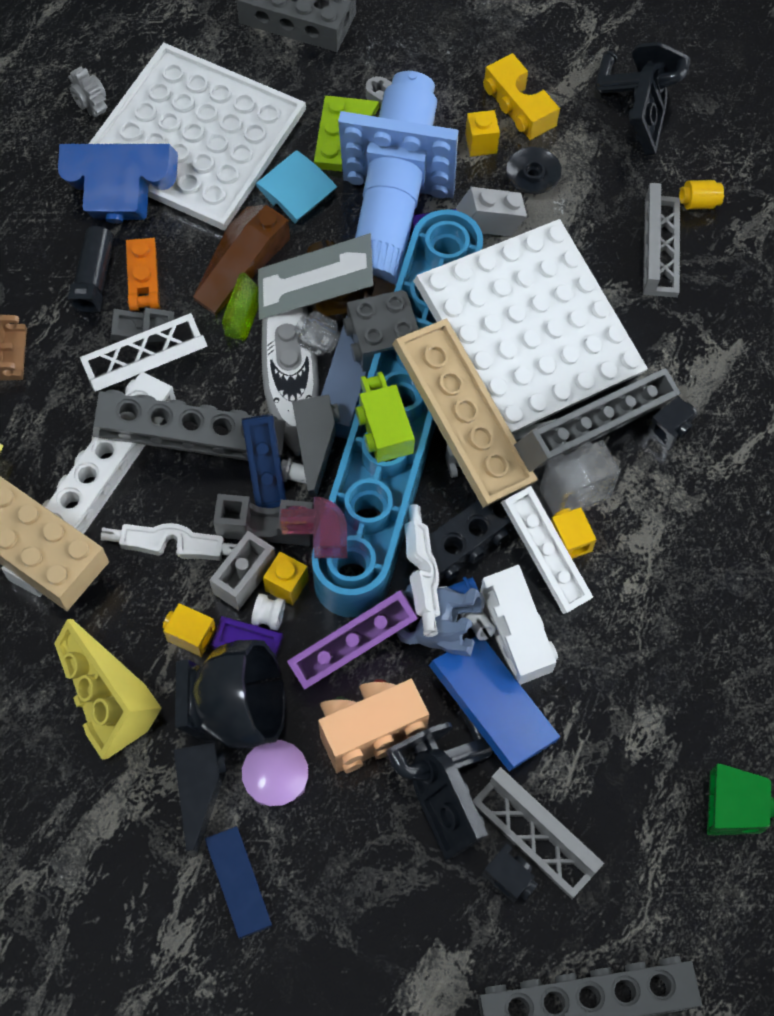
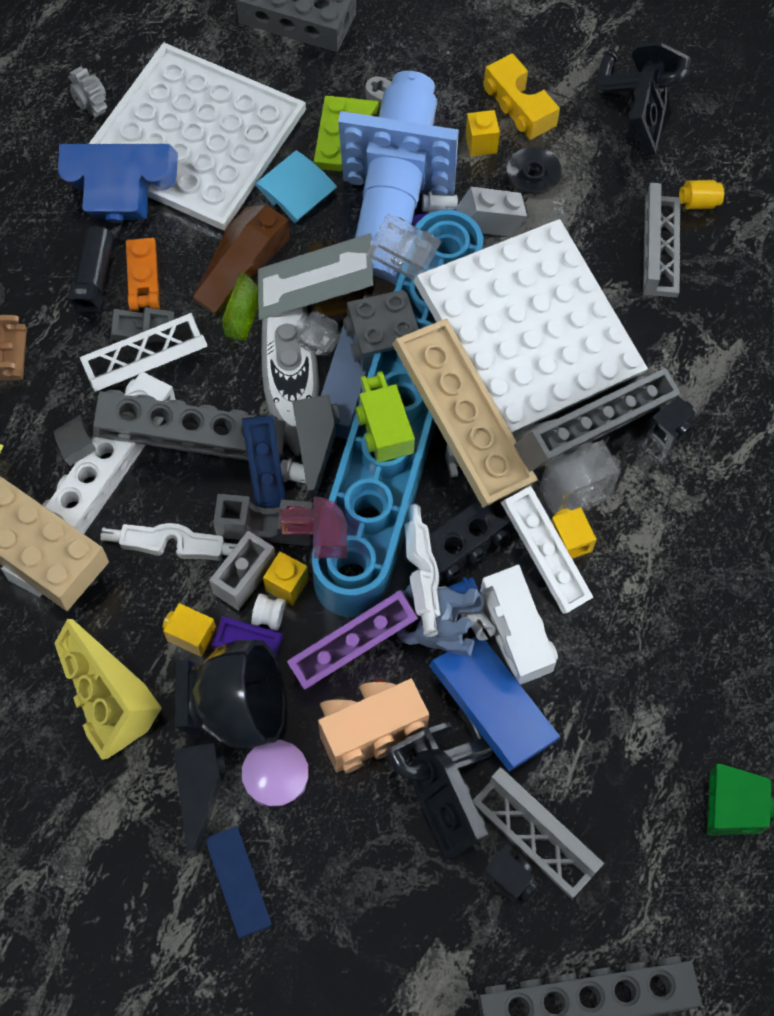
(74, 440): none -> dark grey slope
(403, 247): none -> clear brick
(438, 202): none -> white pin

